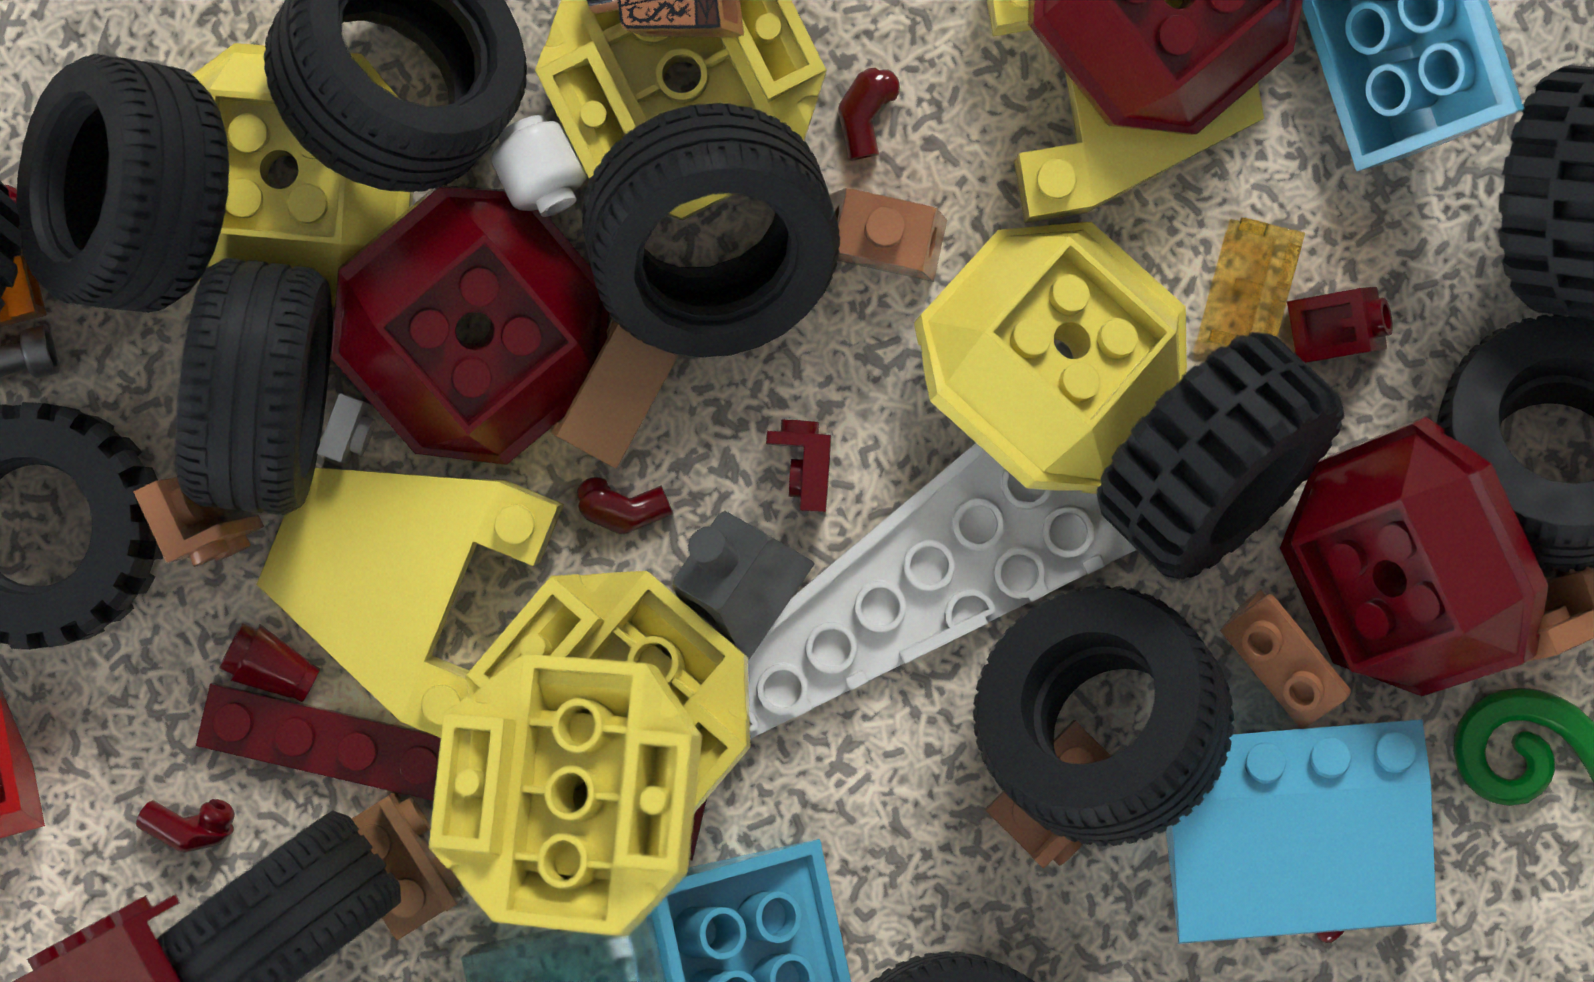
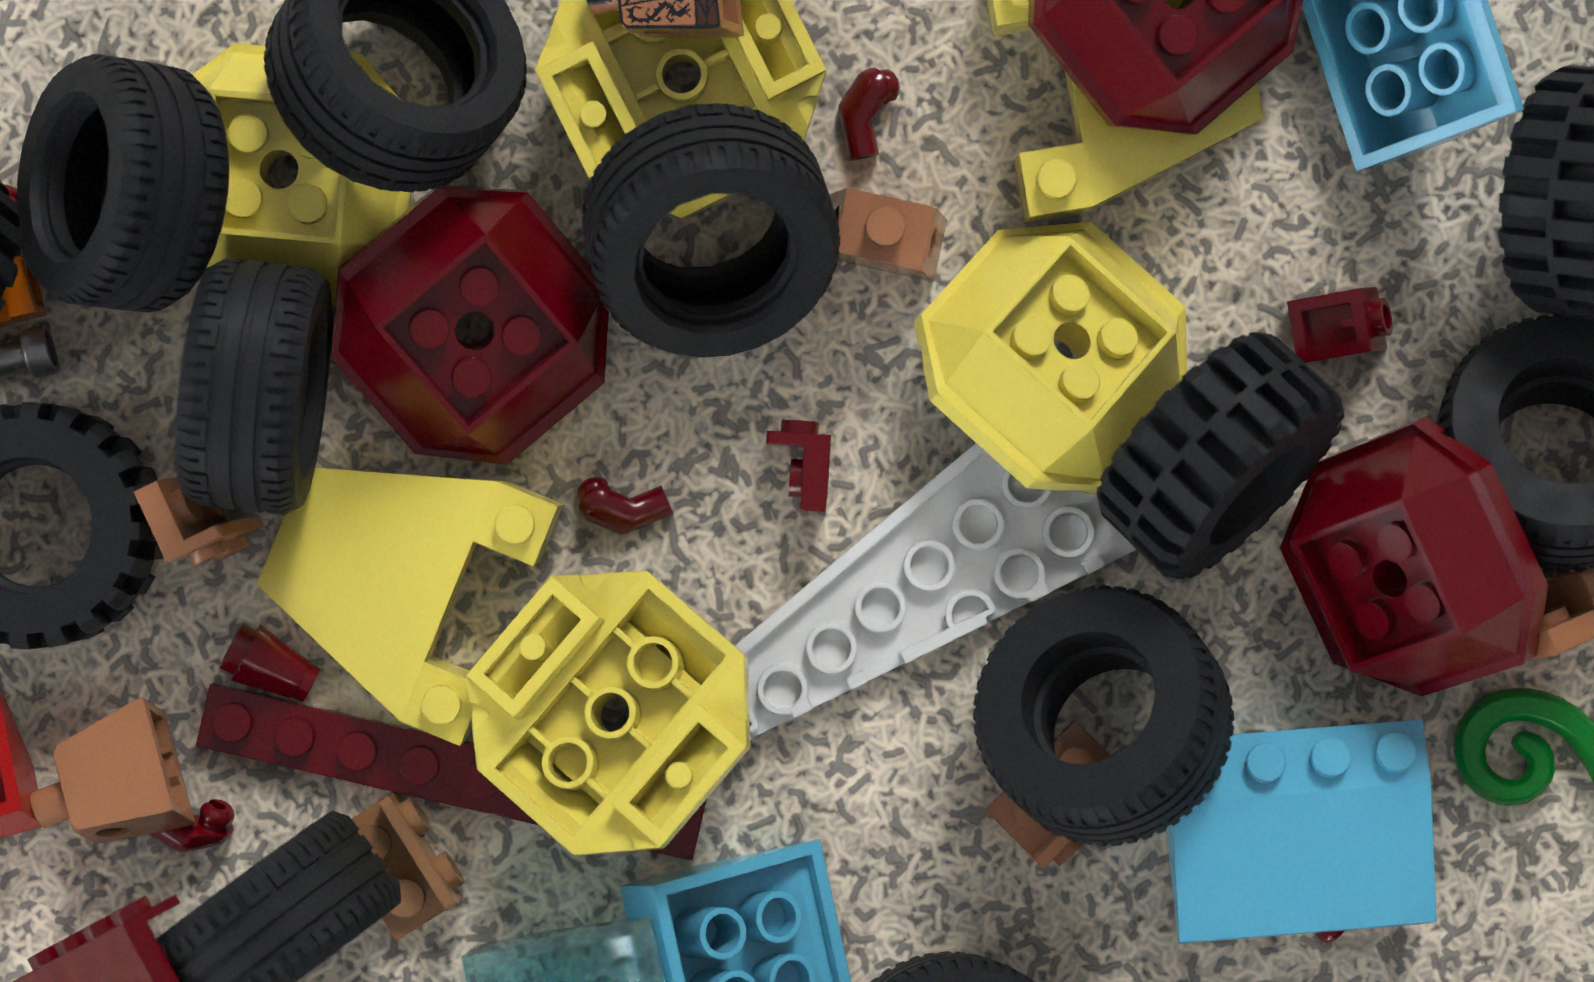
(117, 778): none -> nougat torso
(347, 429): light grey plate -> none
(510, 781): light yellow piece -> none
(538, 166): white head -> none
(615, 396): medium nougat hinge -> none
(739, 579): dark grey torso -> none
(1250, 281): clear yellow hinge -> none
(1285, 659): nougat bracket -> none

